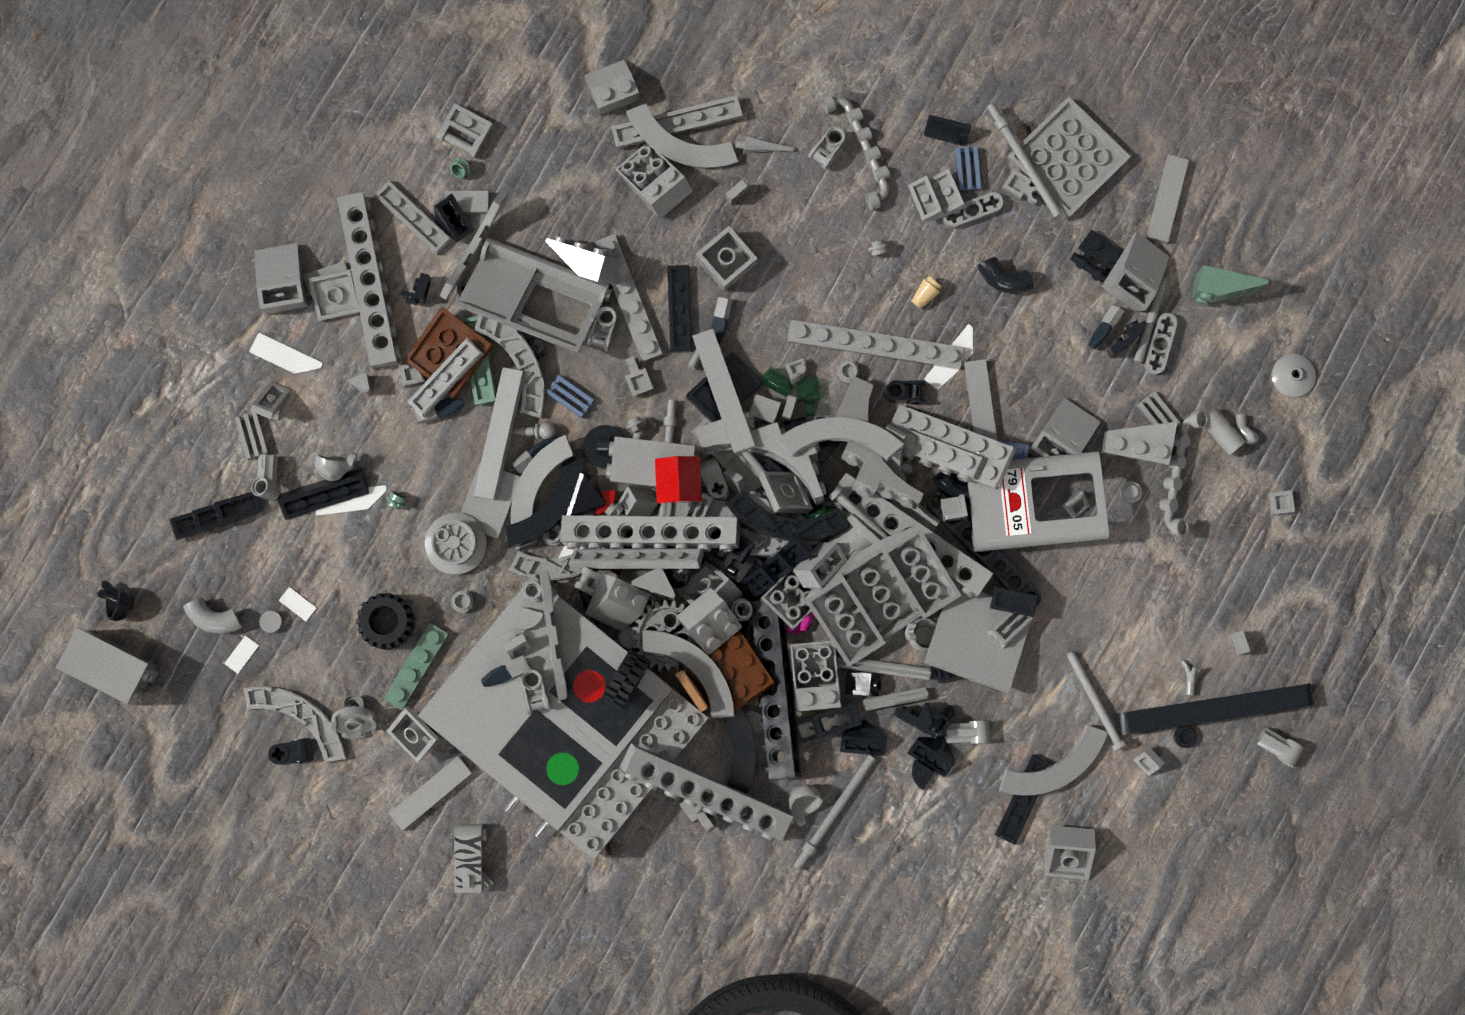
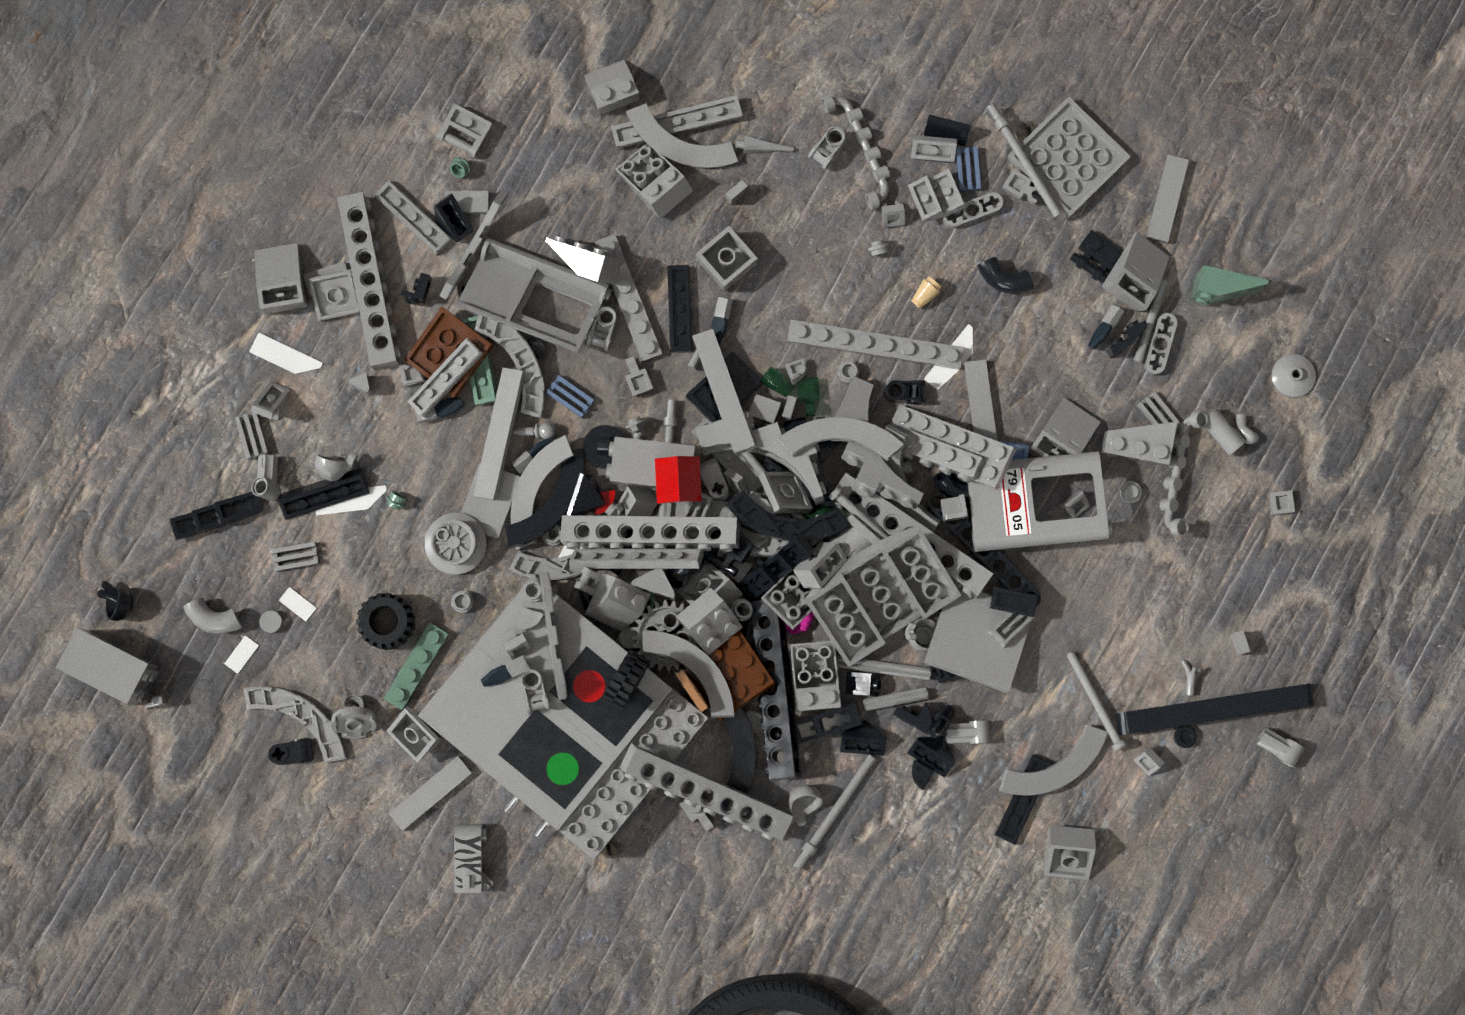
(155, 702): none -> light grey tile
(276, 559): none -> light grey tile
(893, 215): none -> light grey tile
(933, 148): none -> light grey plate

